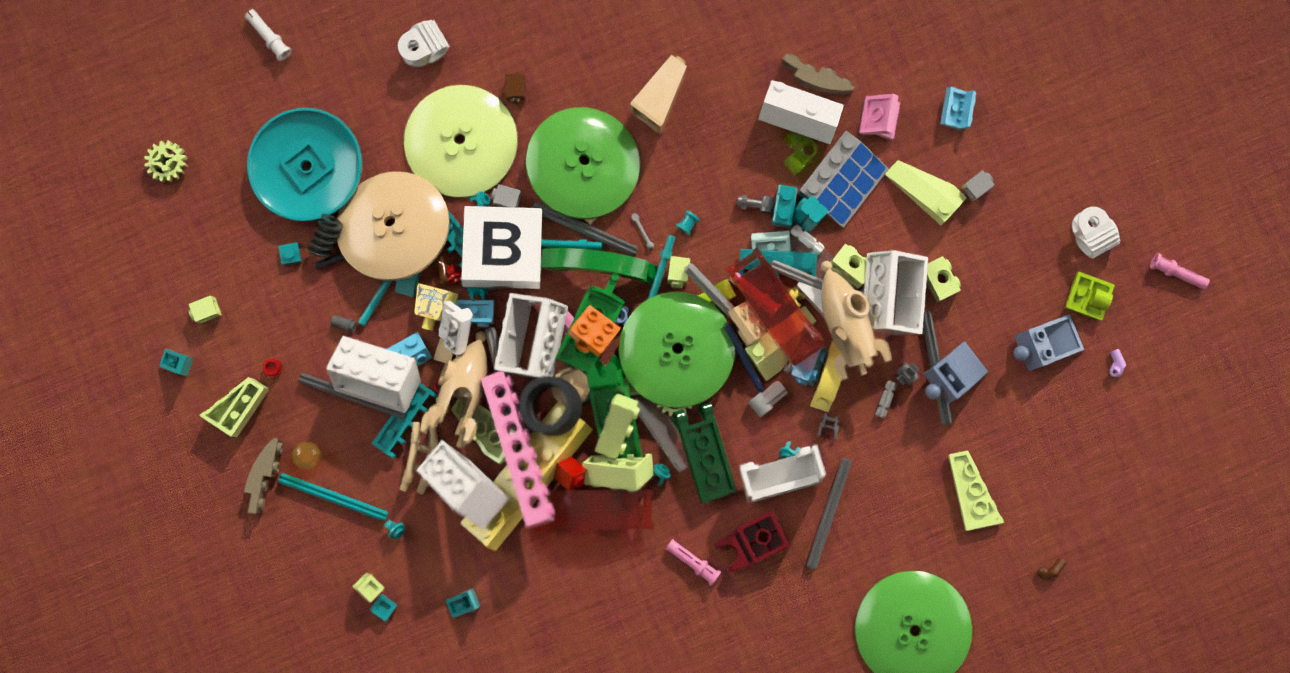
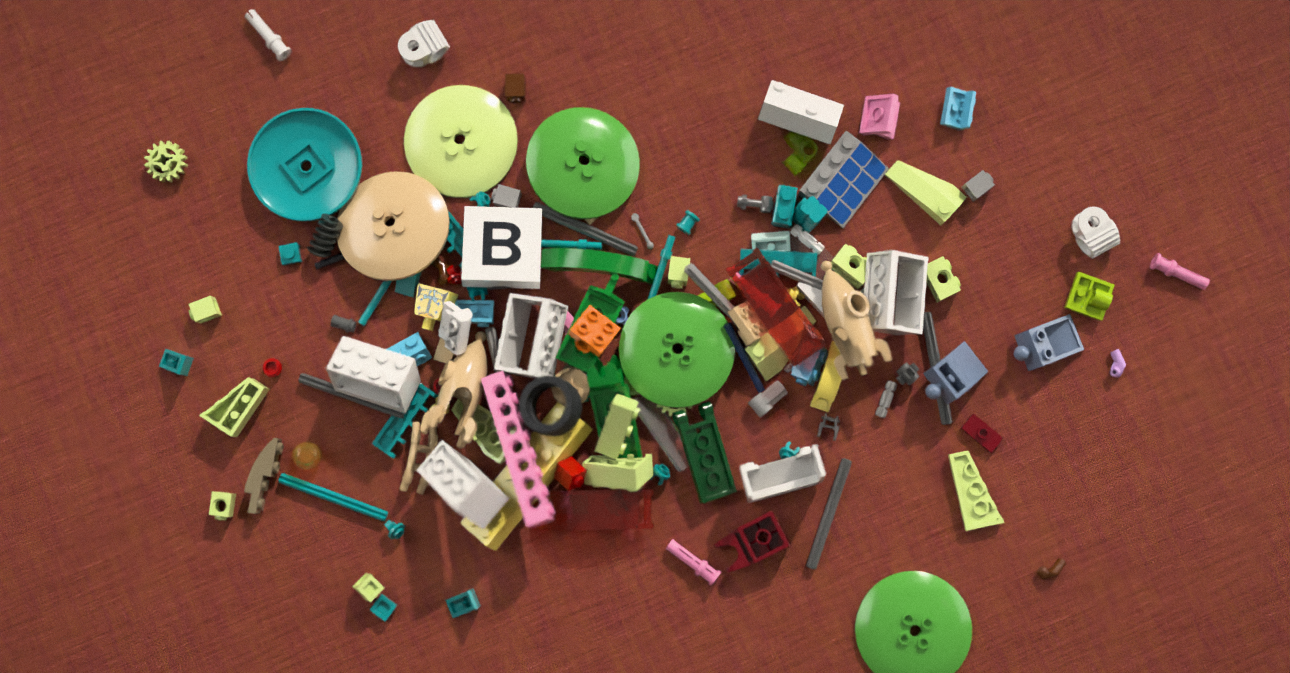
(216, 498): none -> yellowish green brick
(658, 95): tan slope -> none
(824, 81): dark tan slope -> none
(981, 433): none -> dark red plate

